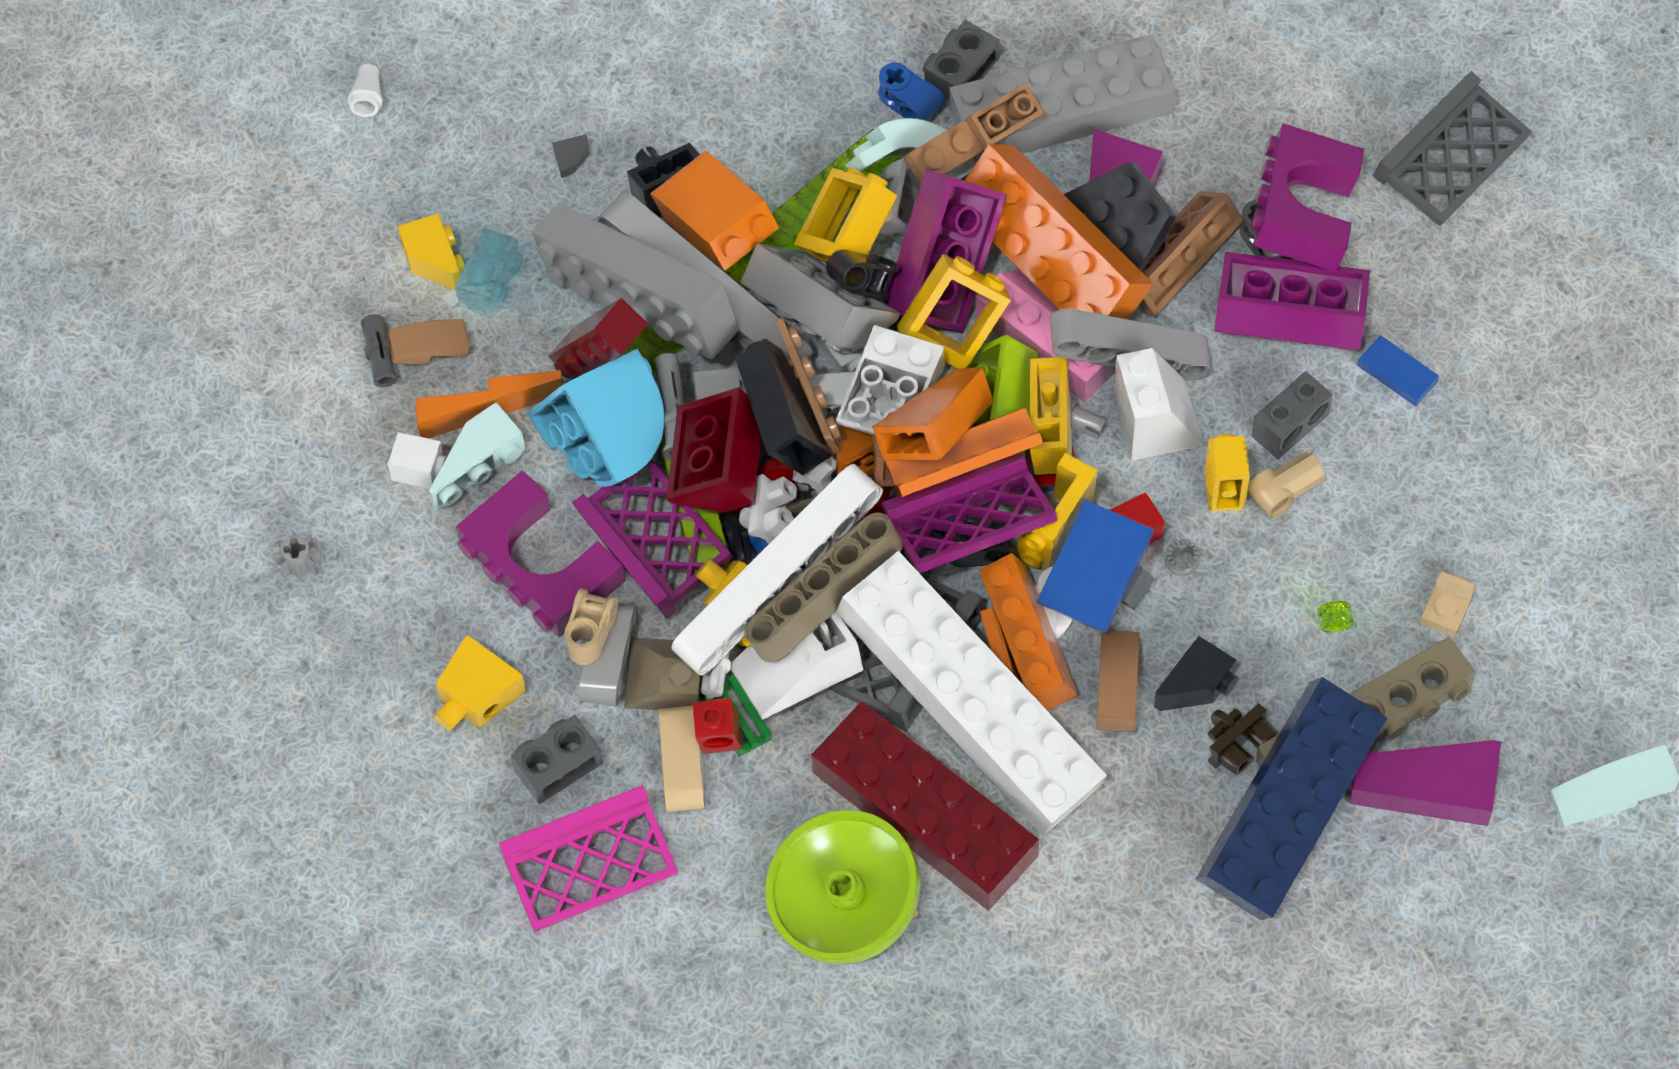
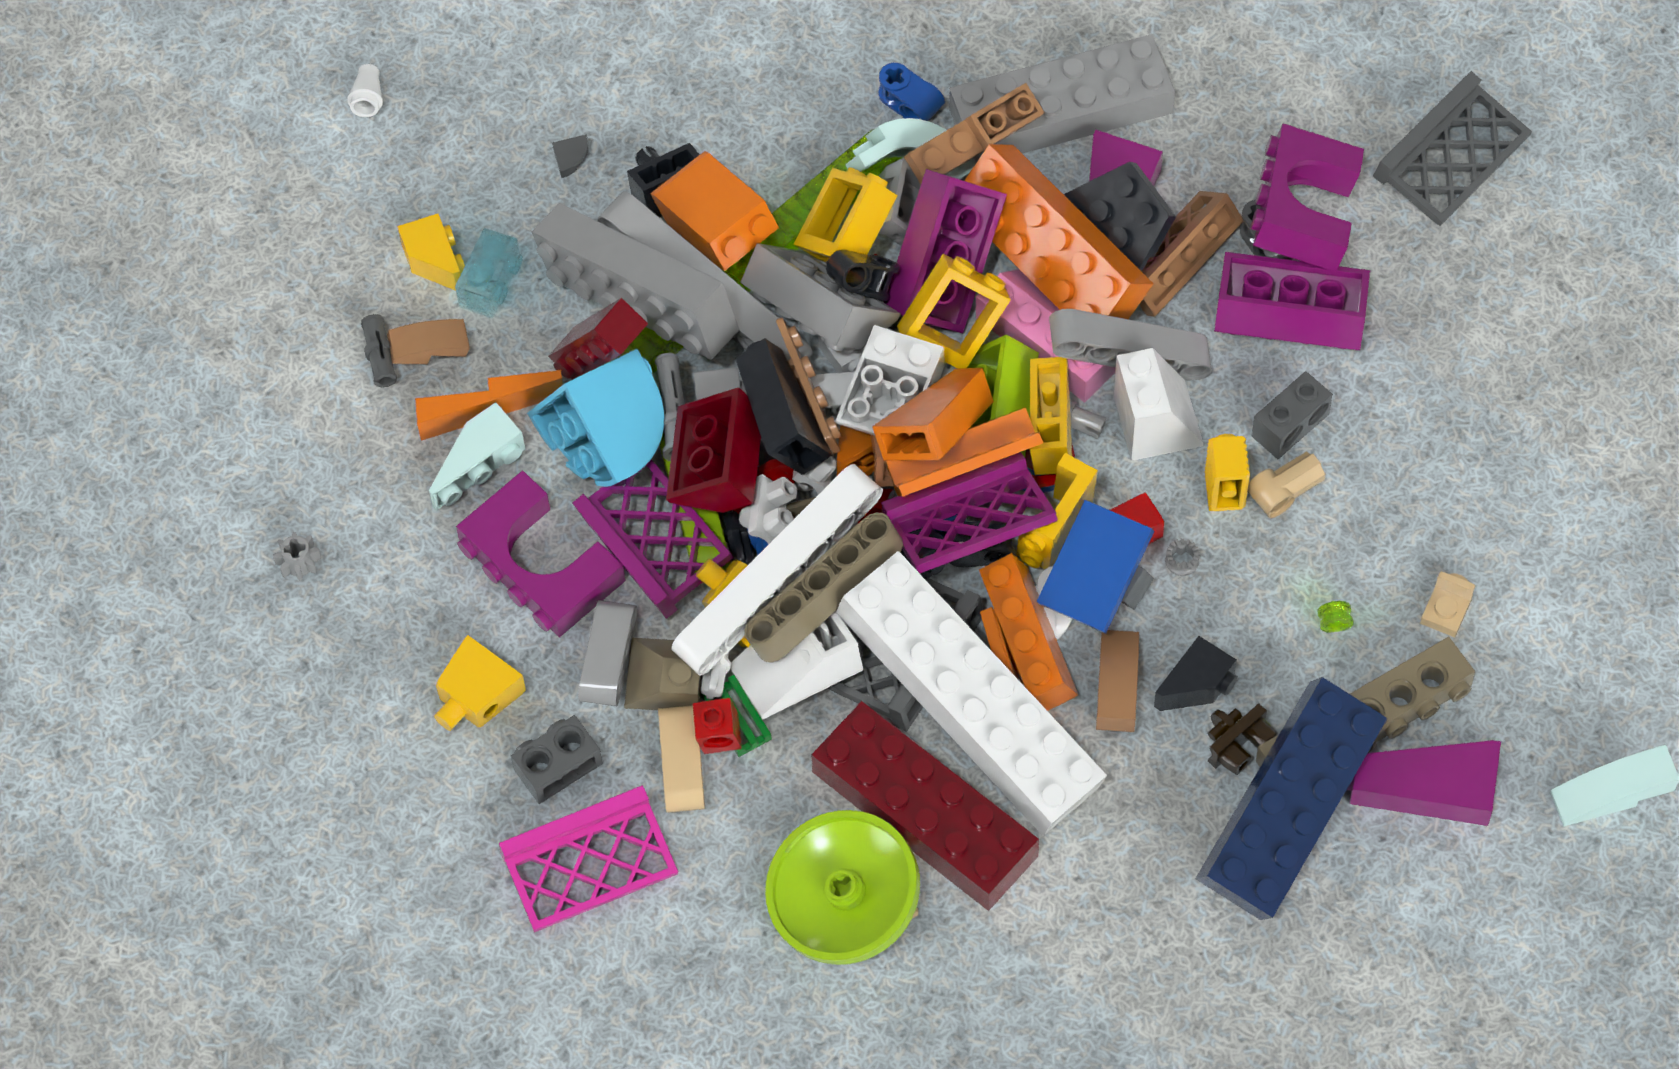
(415, 460): white brick -> none
(592, 620): tan piece -> none
(964, 64): dark grey brick -> none
(1398, 370): blue tile -> none

